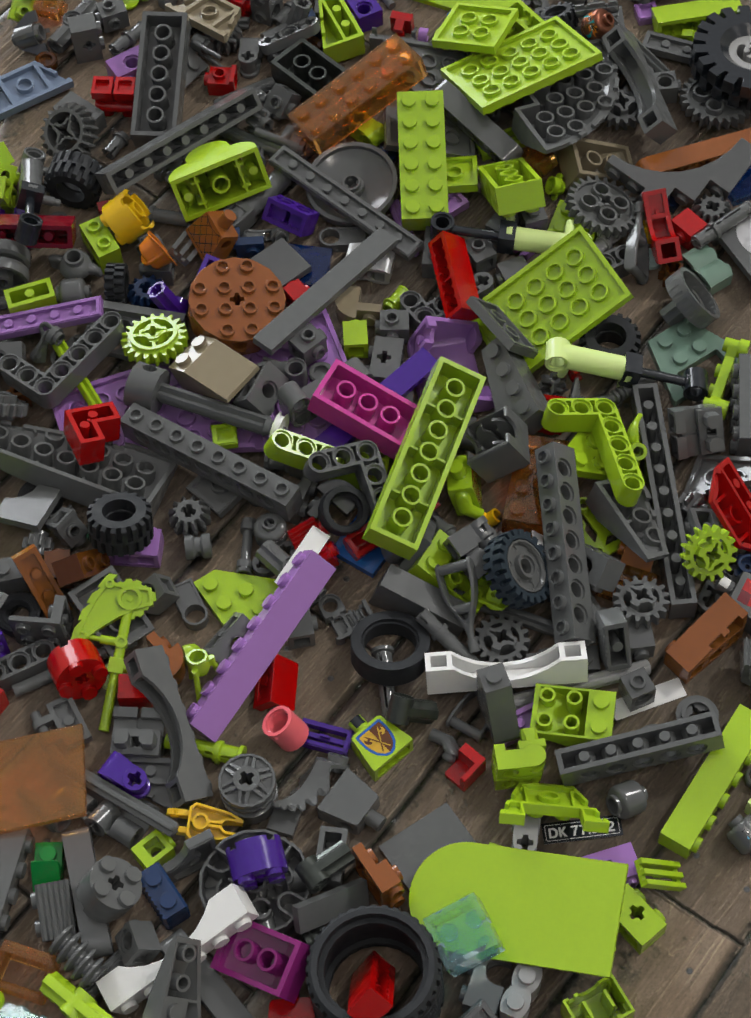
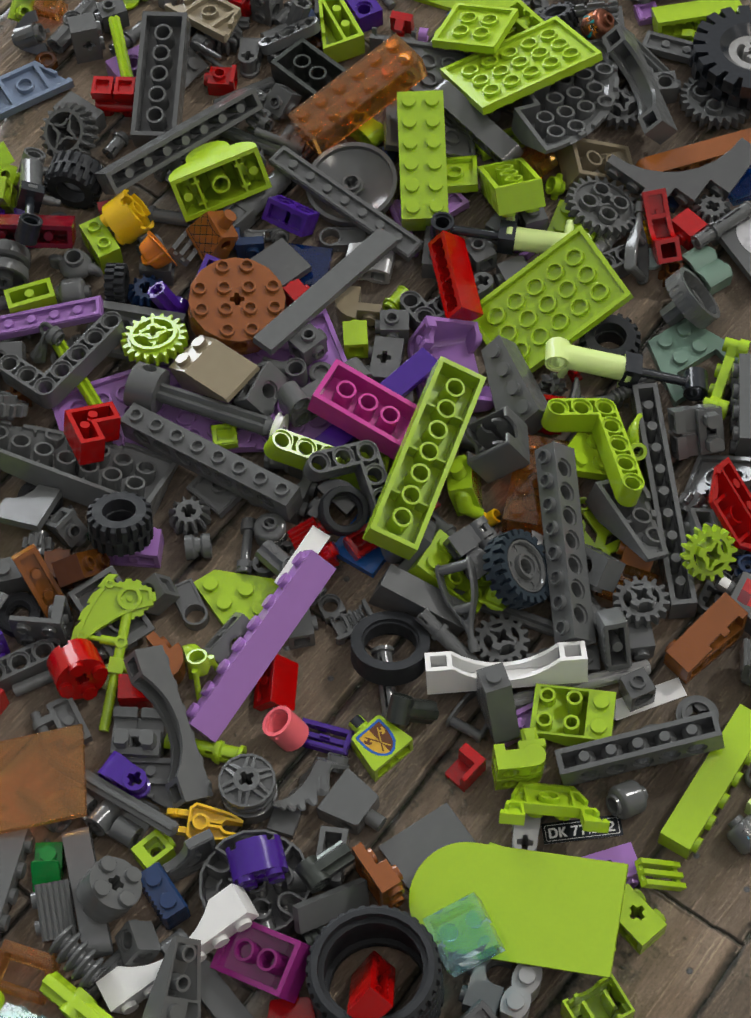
(120, 46): none -> lime axle
(447, 742): dark grey arm -> none
(502, 327): dark grey tile -> none

